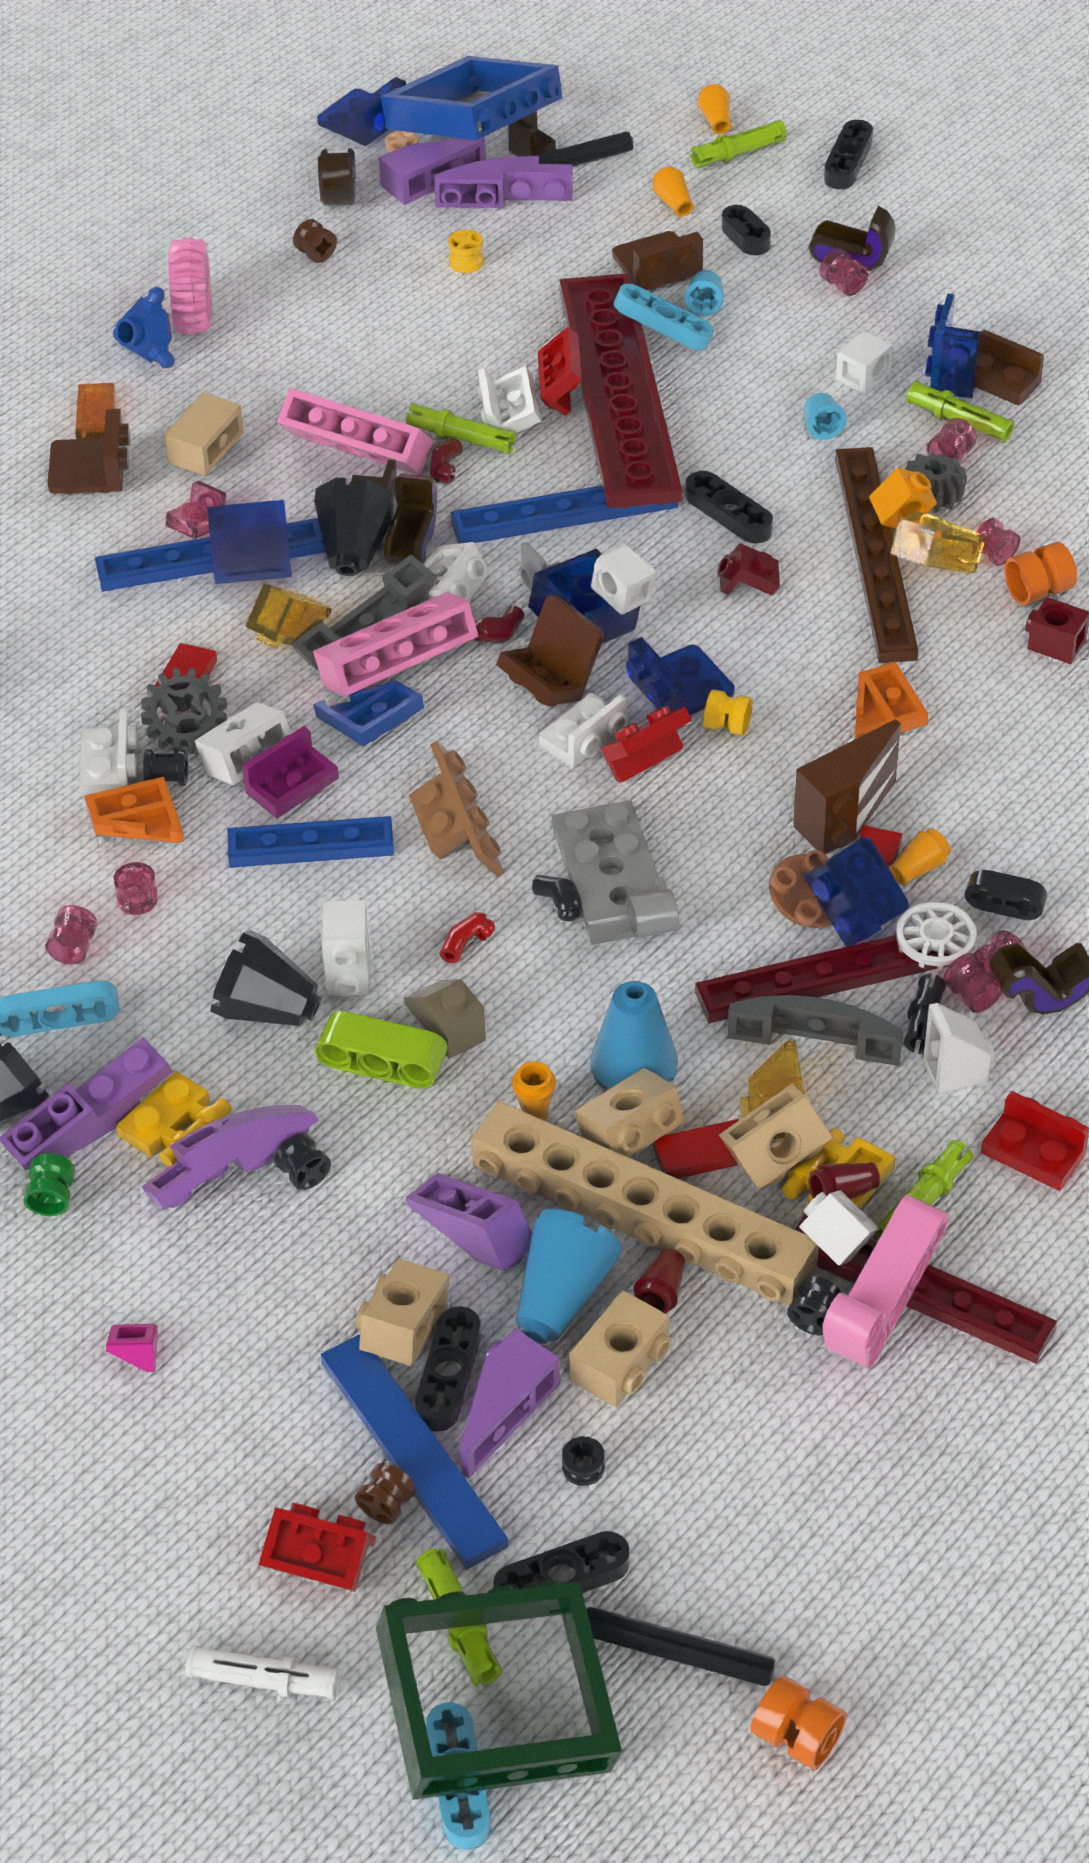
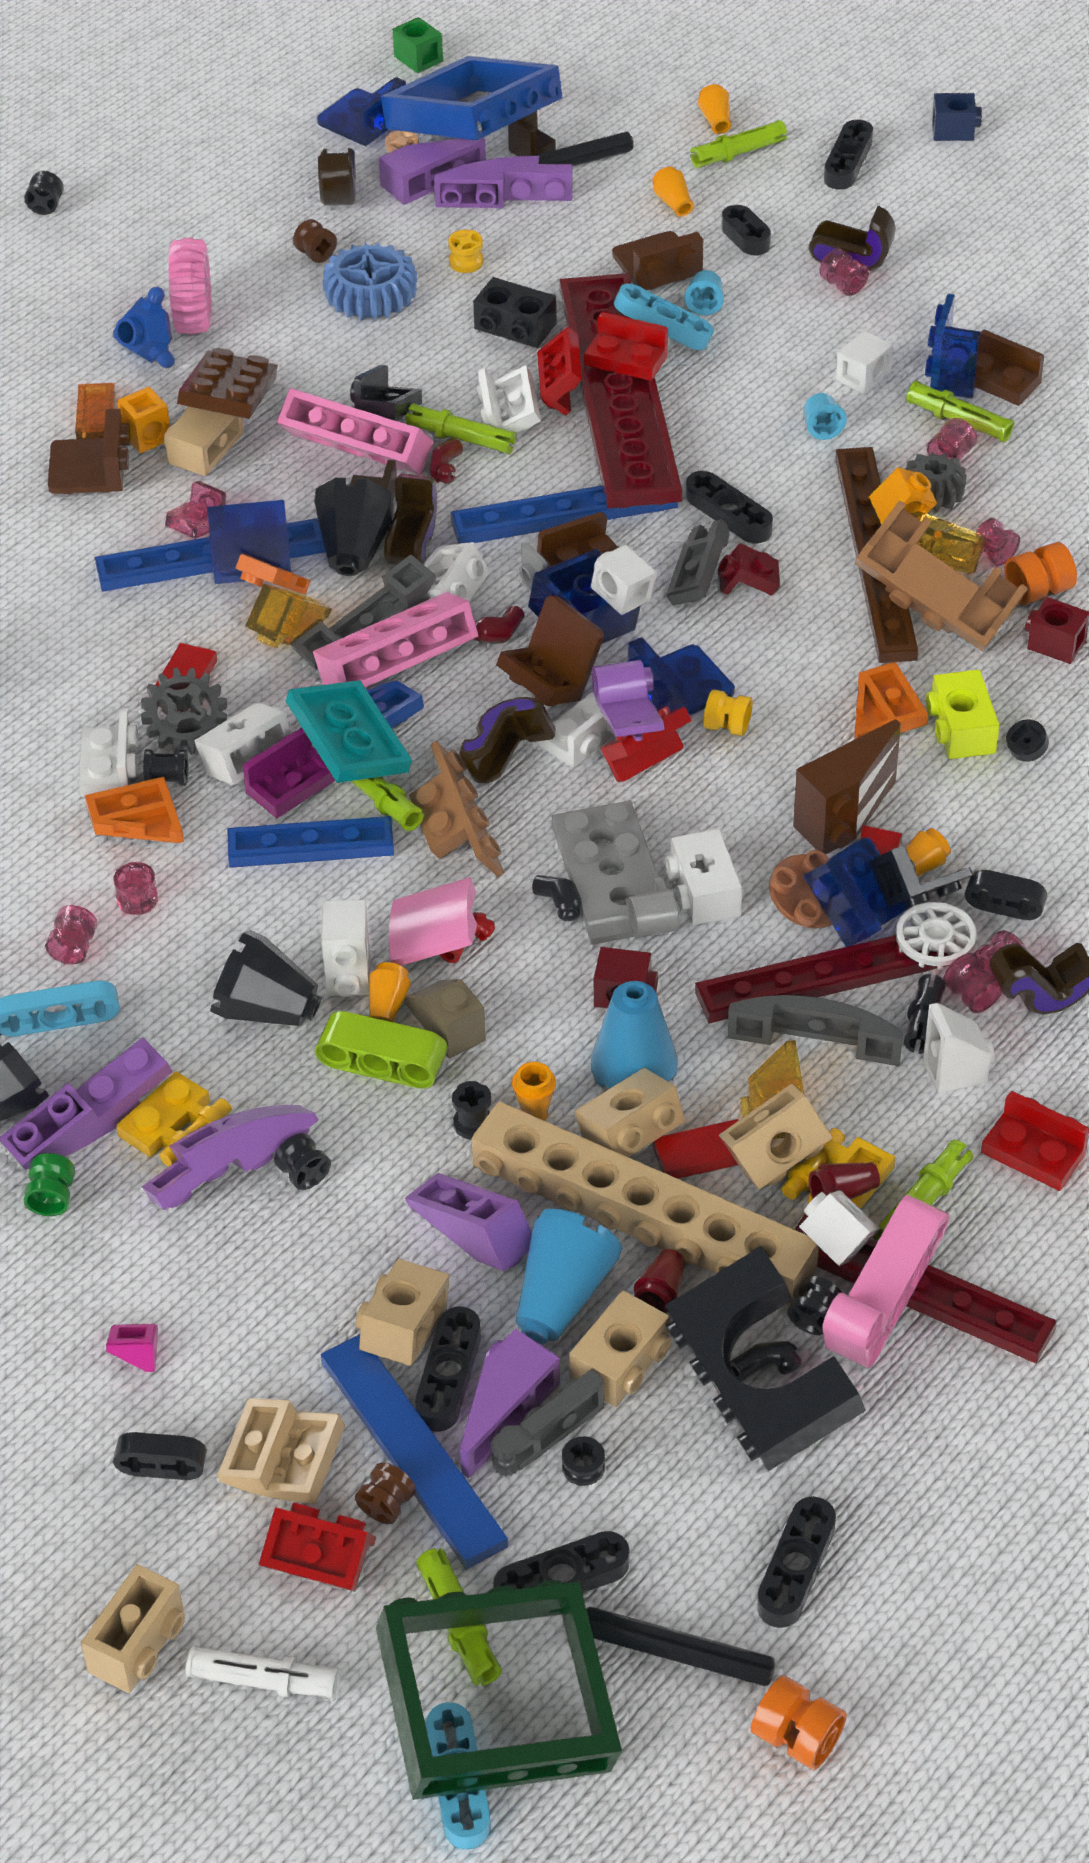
(43, 192): none -> black wheel
(133, 1629): none -> tan brick
(146, 417): none -> light orange brick
(159, 1456): none -> black beam
(228, 383): none -> reddish brown plate
(257, 571): none -> orange wing
(281, 1451): none -> tan slope
(348, 731): none -> teal plate
(370, 281): none -> medium blue gear
(373, 395): none -> black bracket
(387, 990): none -> light orange cone
(391, 801): none -> lime pin
(417, 45): none -> green brick
(432, 922): none -> bright pink slope
(471, 1104): none -> black bush
(500, 733): none -> dark brown animal
(515, 312): none -> black brick
(547, 1424): none -> dark grey hinge
(574, 539): none -> reddish brown bracket
(617, 967): none -> dark red brick
(624, 699): none -> medium lavender door
(628, 347): none -> red bracket
(697, 563): none -> dark grey hinge
(704, 877): none -> white brick
(763, 1354): none -> black arm
(773, 1420): none -> black arch
(799, 1581): none -> black beam
(900, 884): none -> black bracket
(933, 587): none -> medium nougat bracket
(955, 117): none -> dark blue brick
(963, 714): none -> neon yellow brick
(1027, 740): none -> black tile

